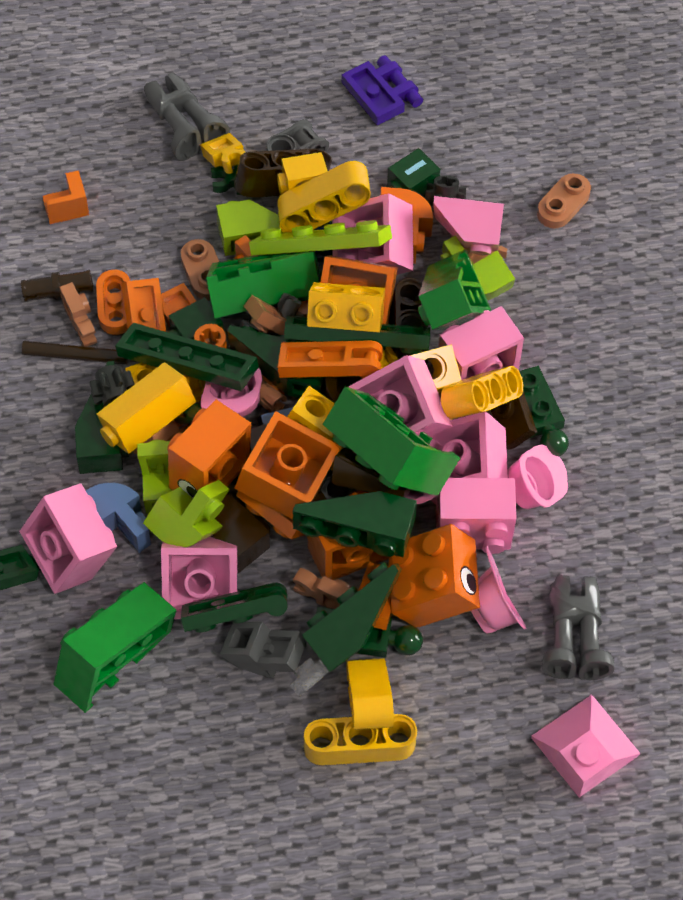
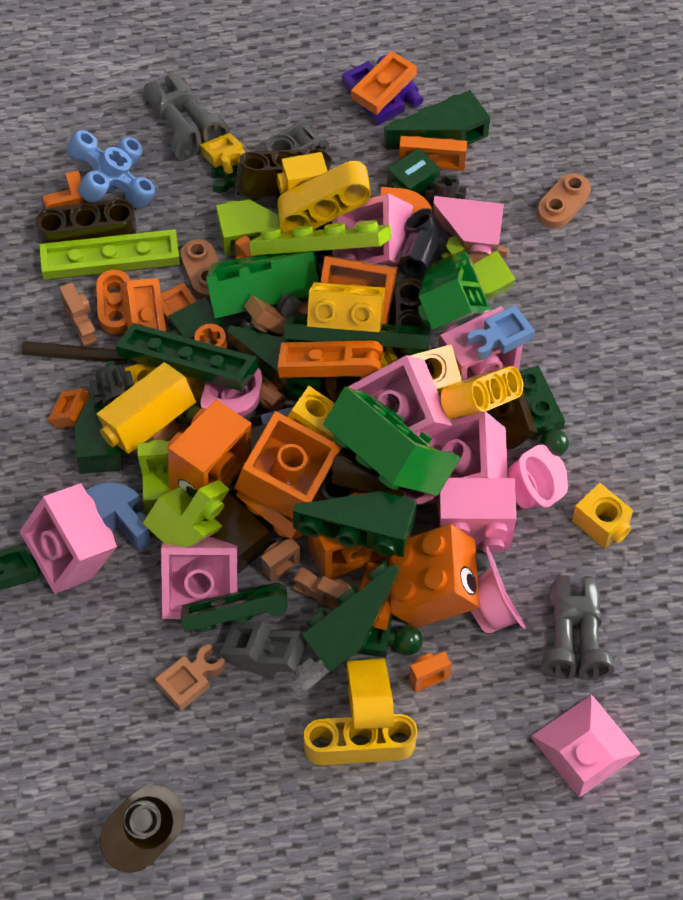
(49, 286): dark brown pin -> none
(68, 408): none -> orange plate
(86, 221): none -> dark brown beam
(109, 253): none -> lime plate
(110, 169): none -> medium blue gear
(110, 641): green wedge -> none
(141, 828): none -> dark brown piece
(187, 680): none -> nougat plate
(280, 558): none -> nougat plate
(383, 82): none -> orange plate
(425, 239): none -> black piece
(429, 670): none -> orange plate
(445, 153): none -> orange plate
(456, 118): none -> dark green slope
(504, 330): none -> medium blue plate
(603, 503): none -> yellow brick

